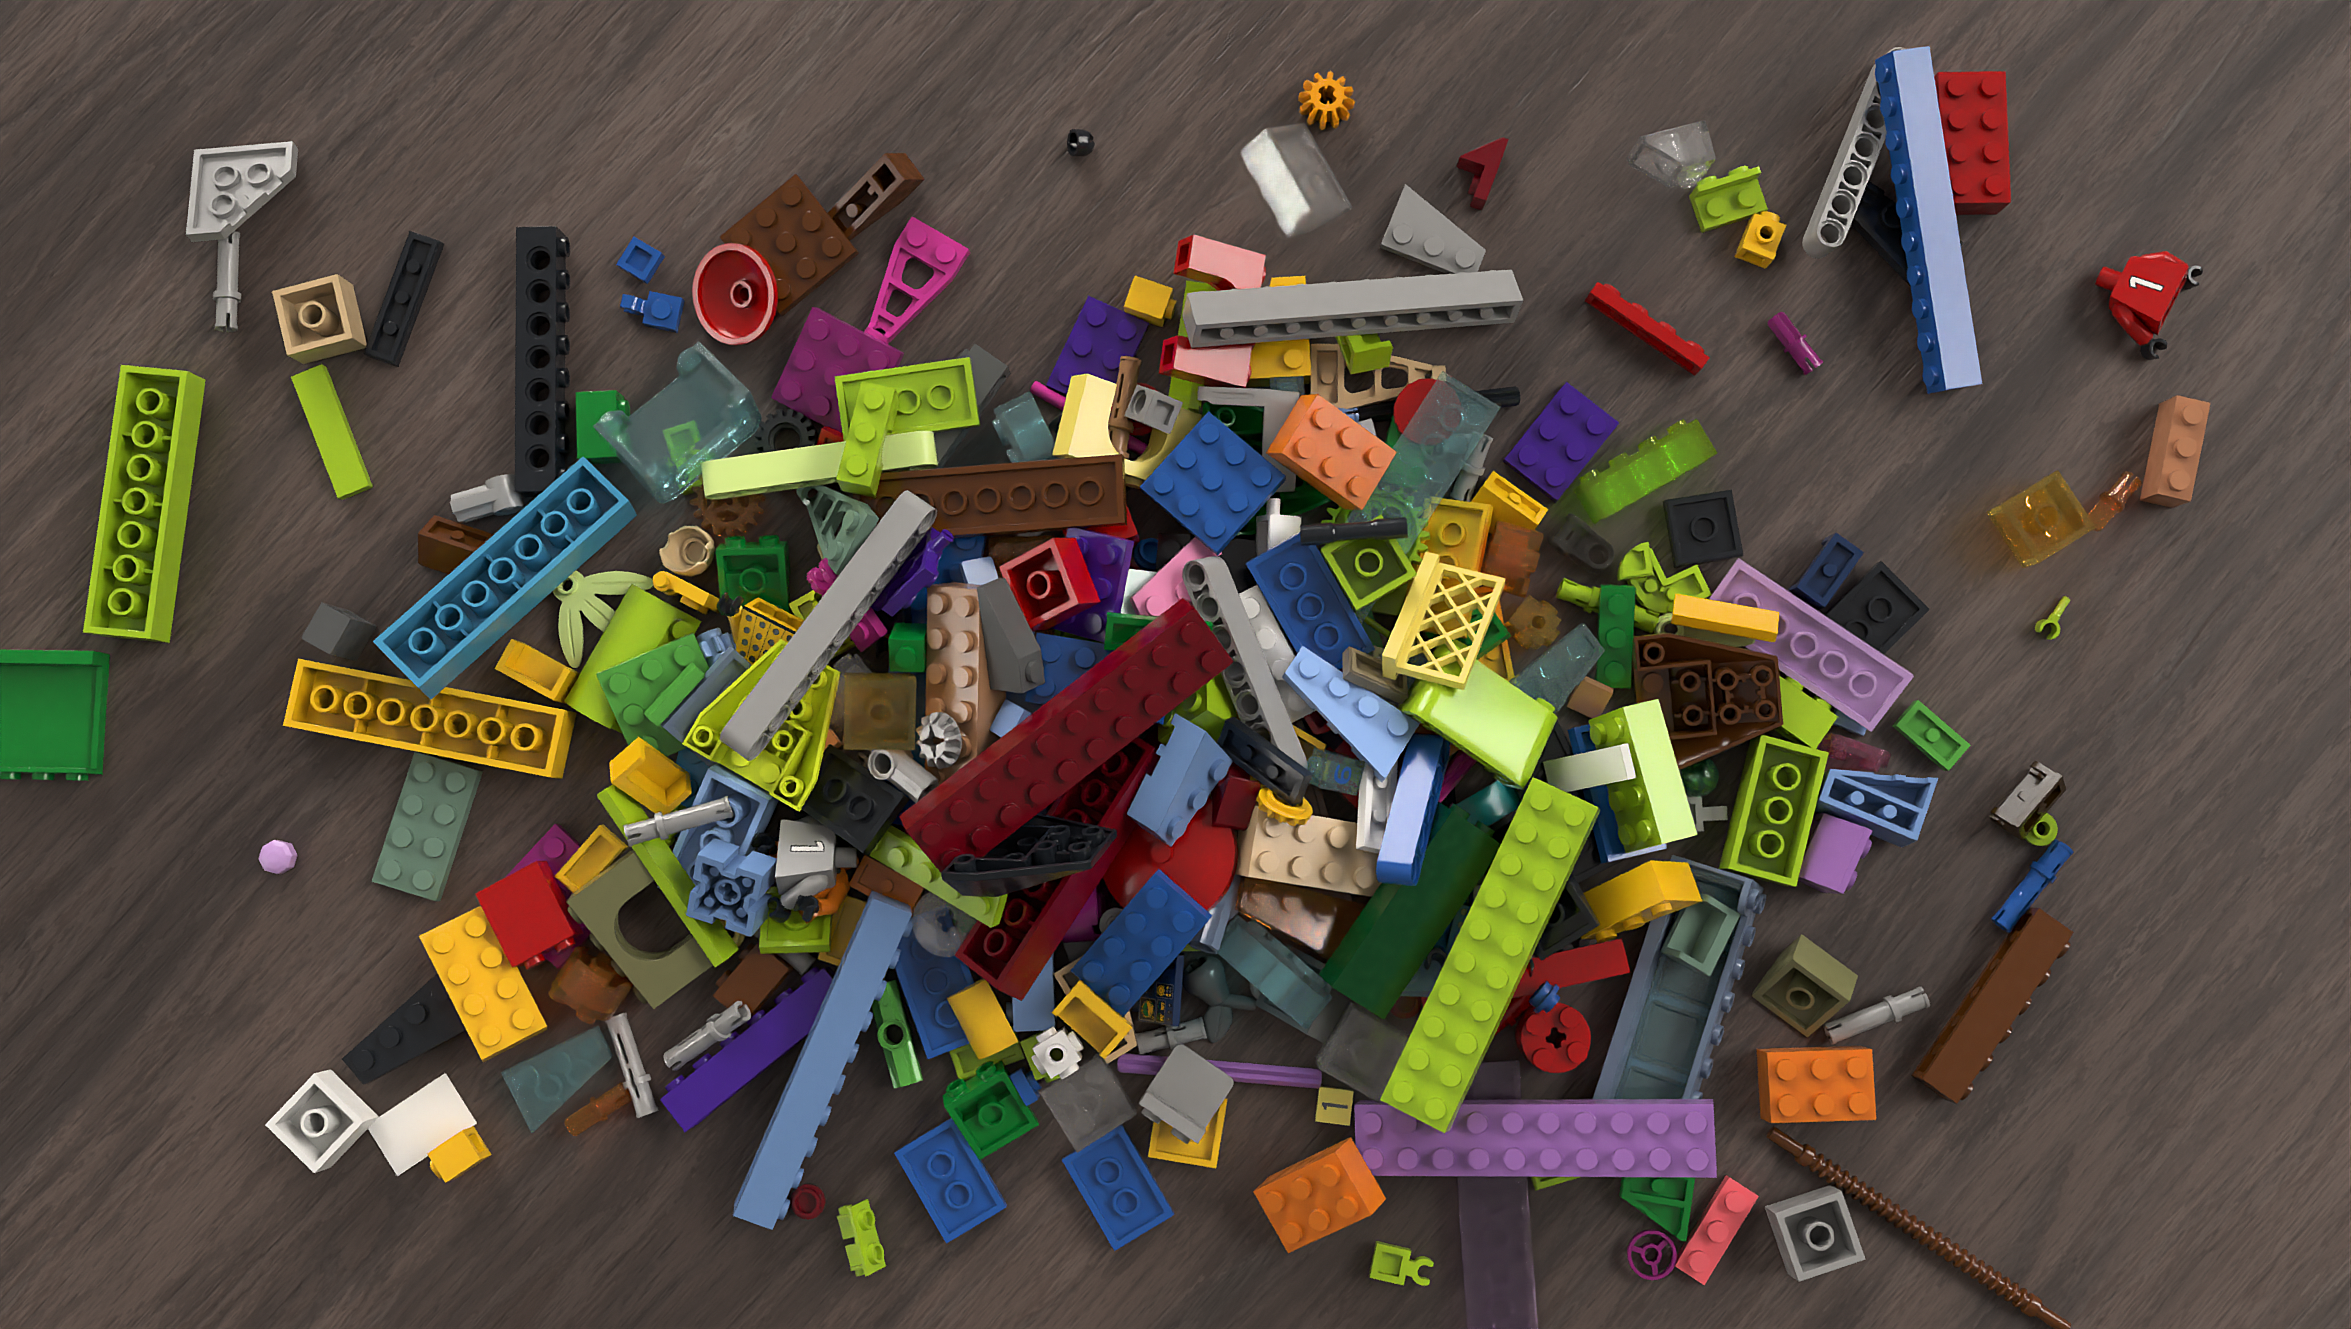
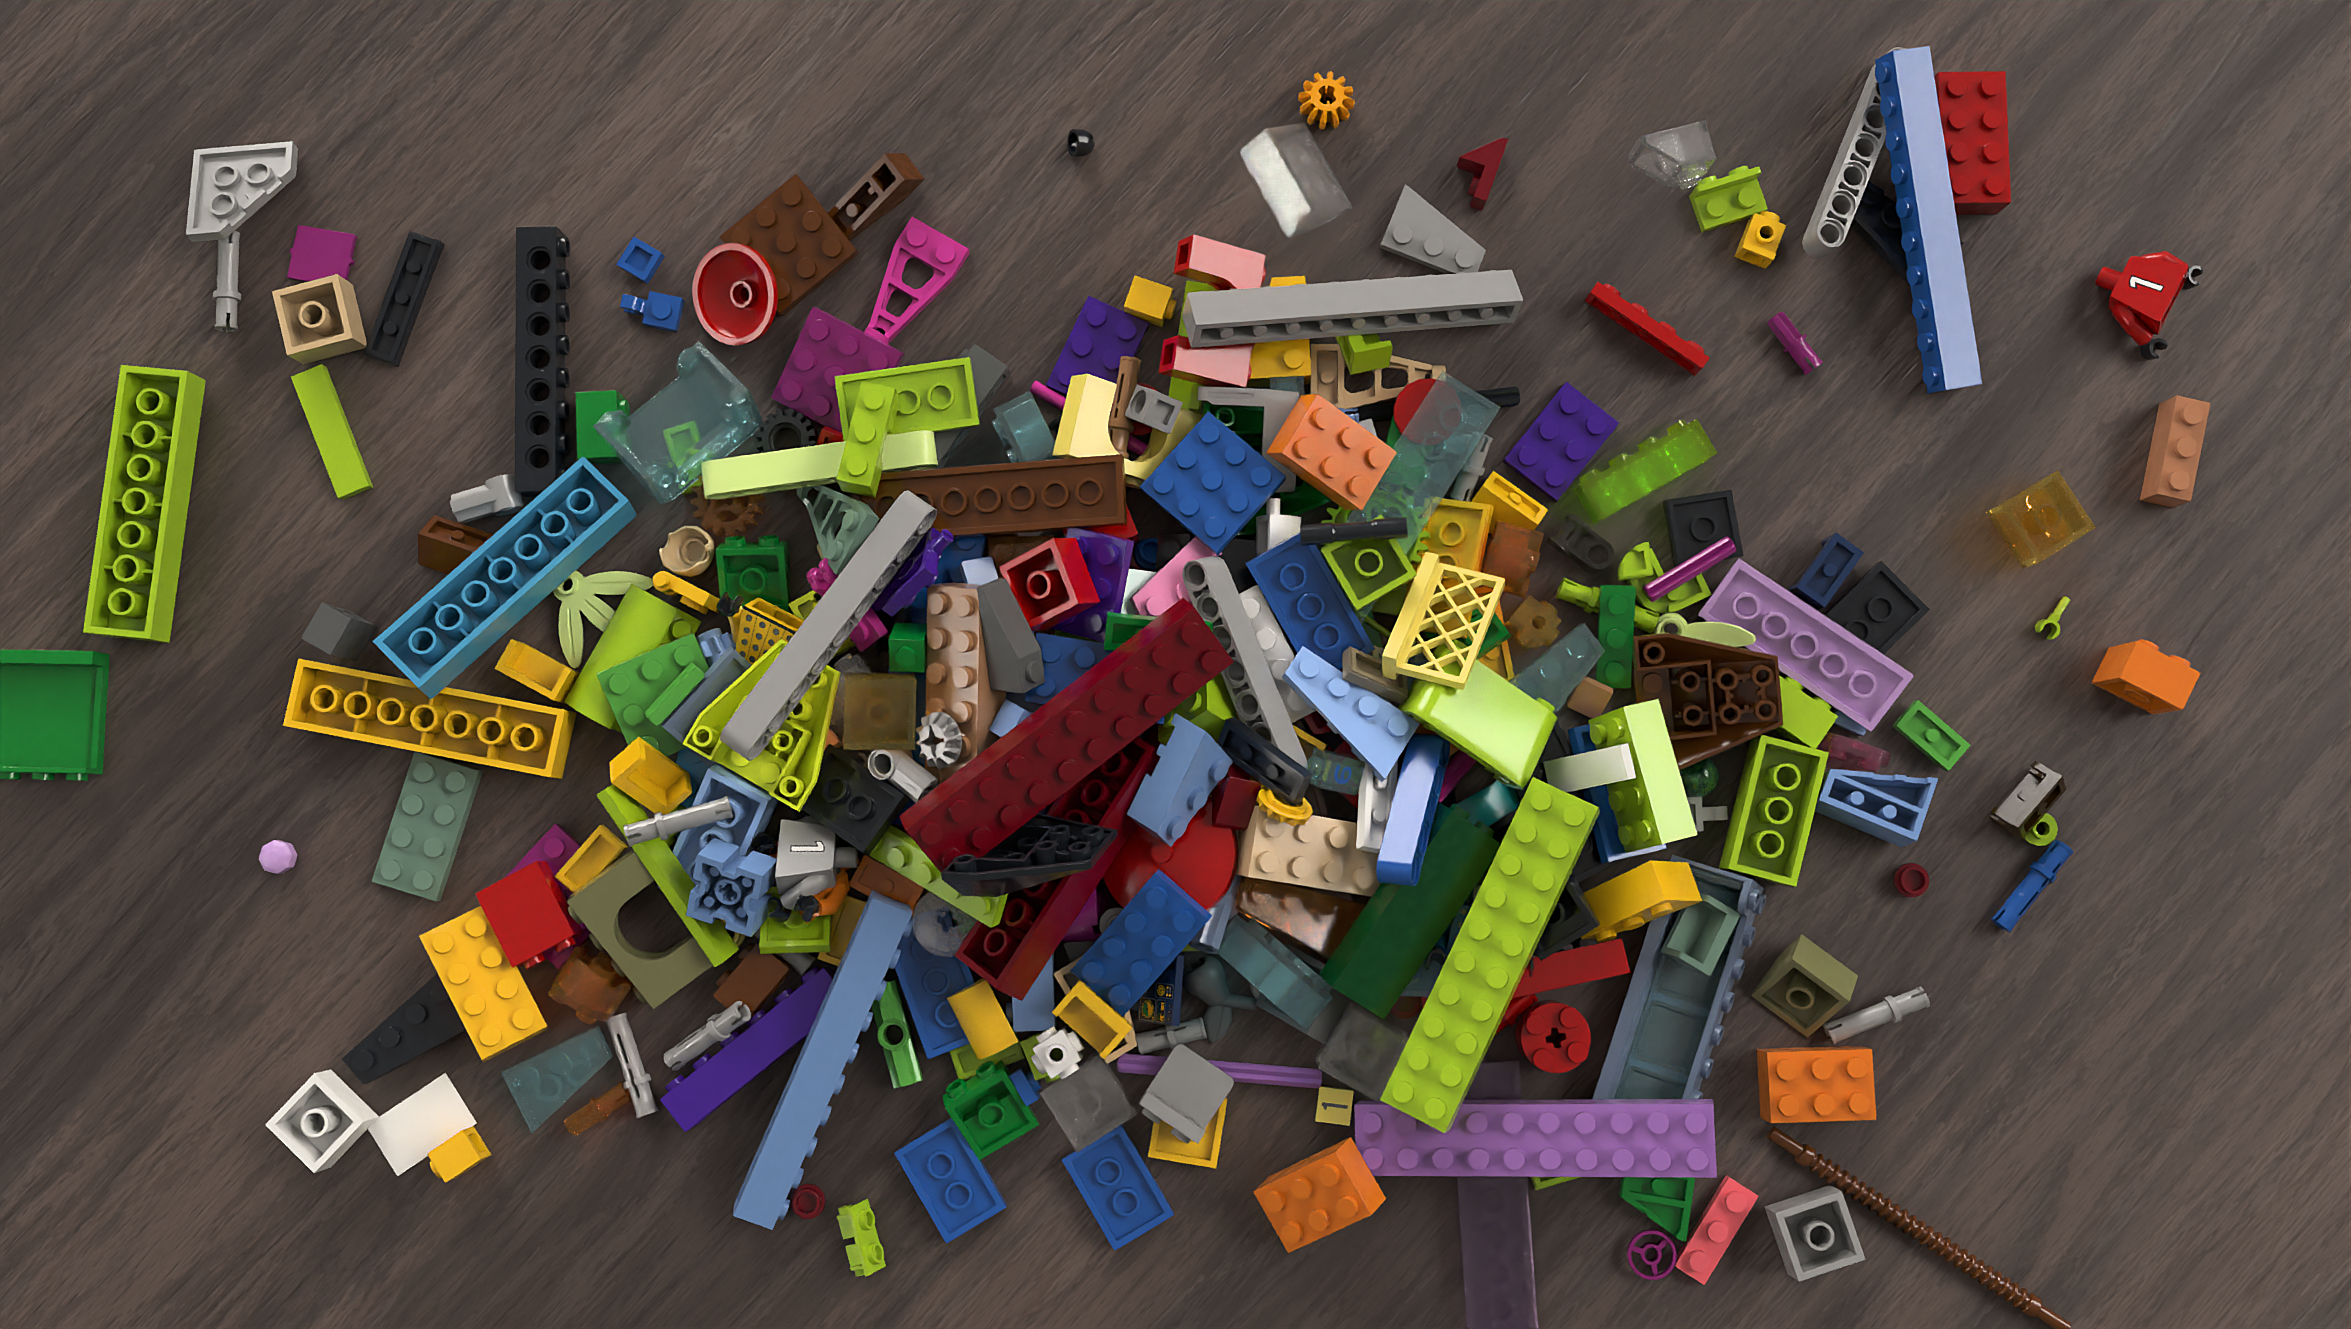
(320, 254): none -> magenta piece
(1393, 1264): lime plate -> none
(1544, 997): blue plate -> none
(1689, 569): none -> magenta axle
(1725, 618): yellow tile -> none
(1833, 853): medium lavender slope -> none
(1911, 880): none -> dark red plate
(1993, 1005): reddish brown brick -> none
(2113, 500): clear orange axle -> none
(2146, 677): none -> orange brick

